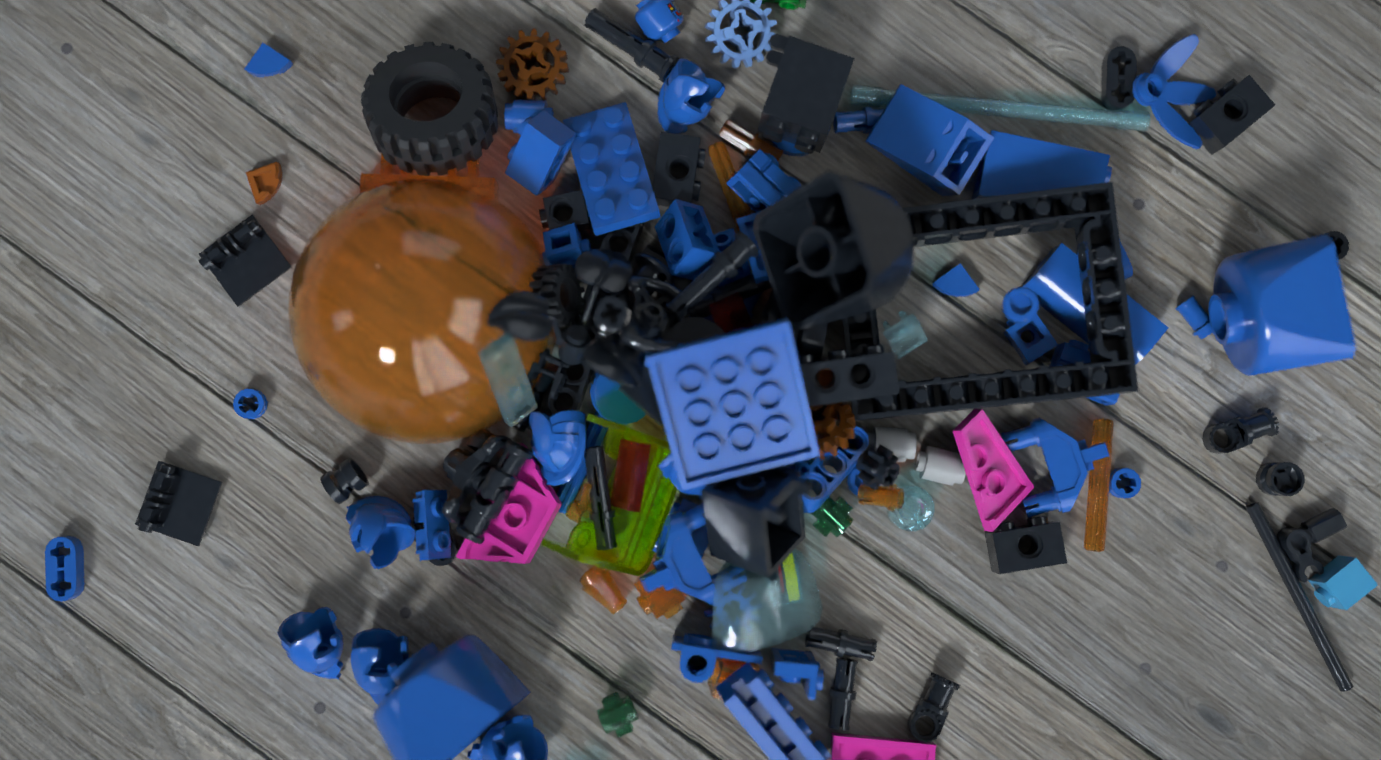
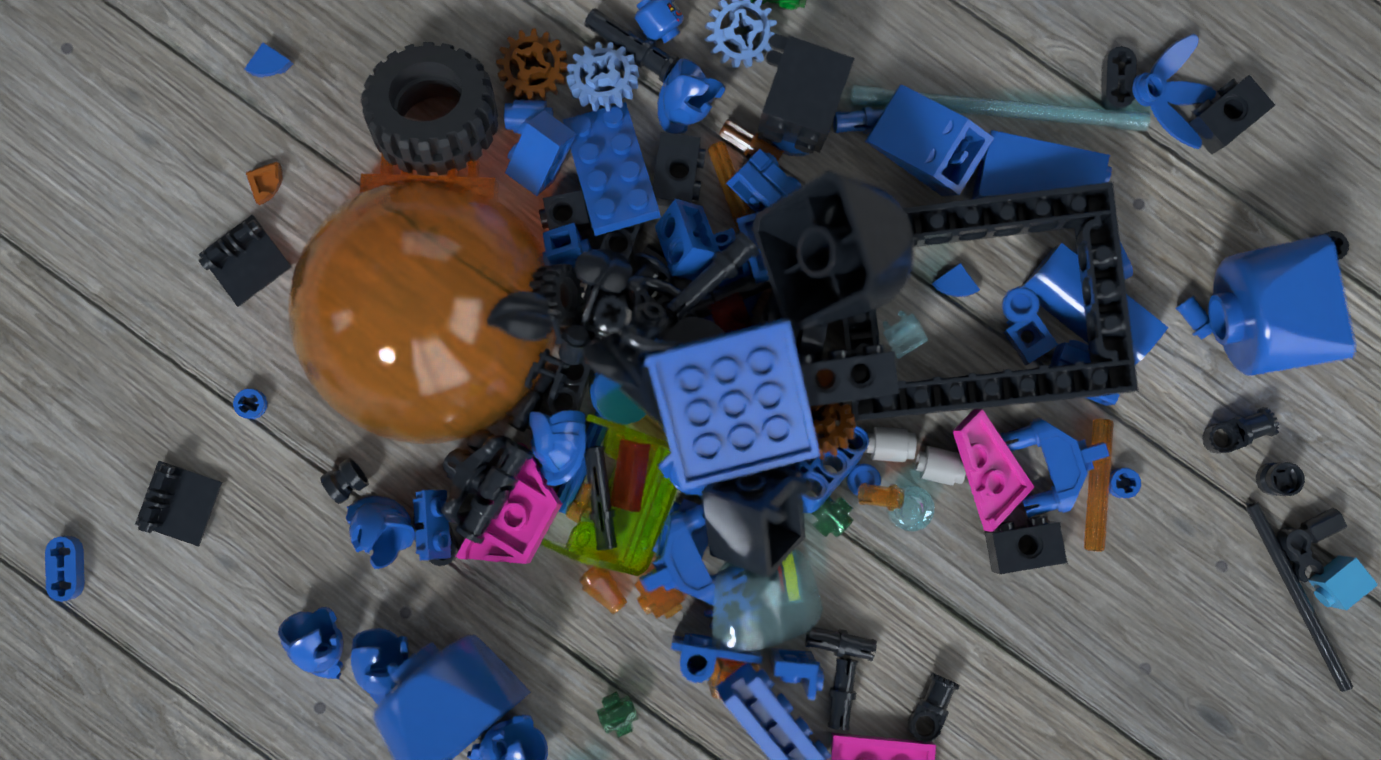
(508, 379): clear light blue tile -> none
(602, 76): none -> medium blue gear
(878, 467): black gear -> none

